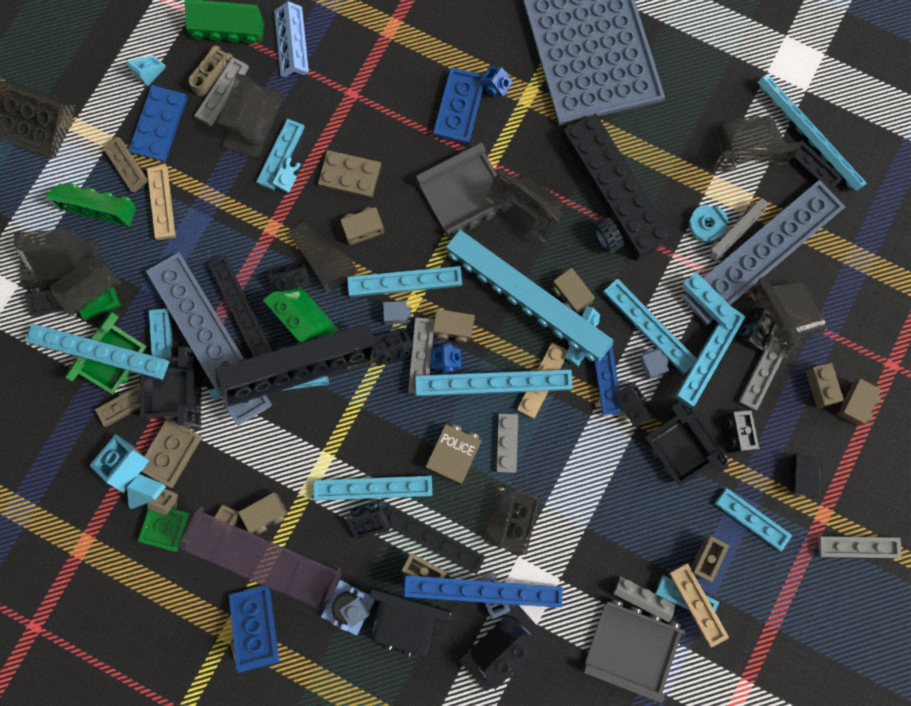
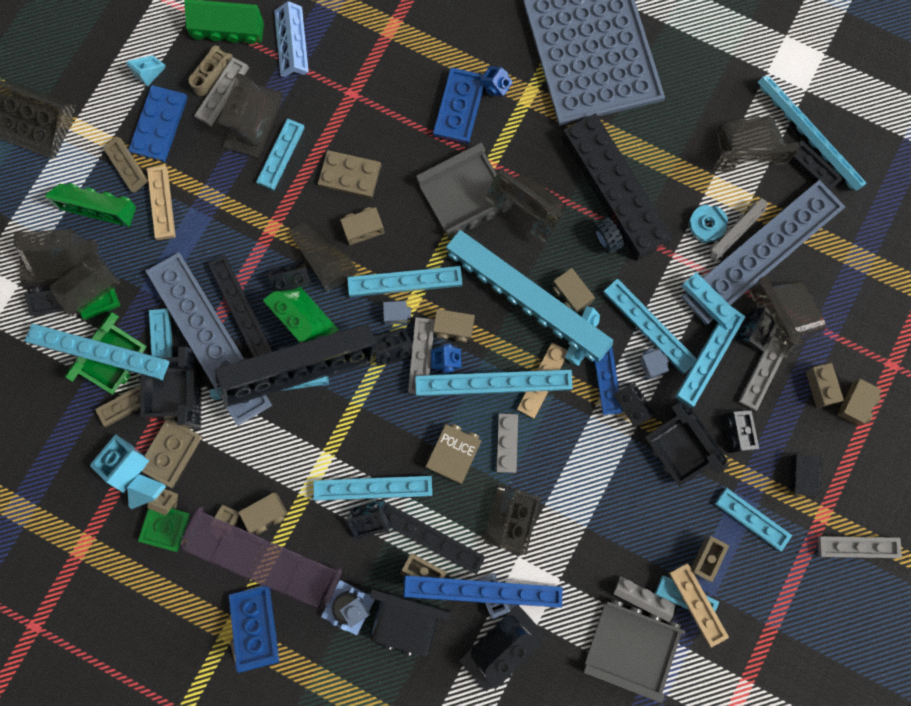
(284, 177): medium azure plate -> none

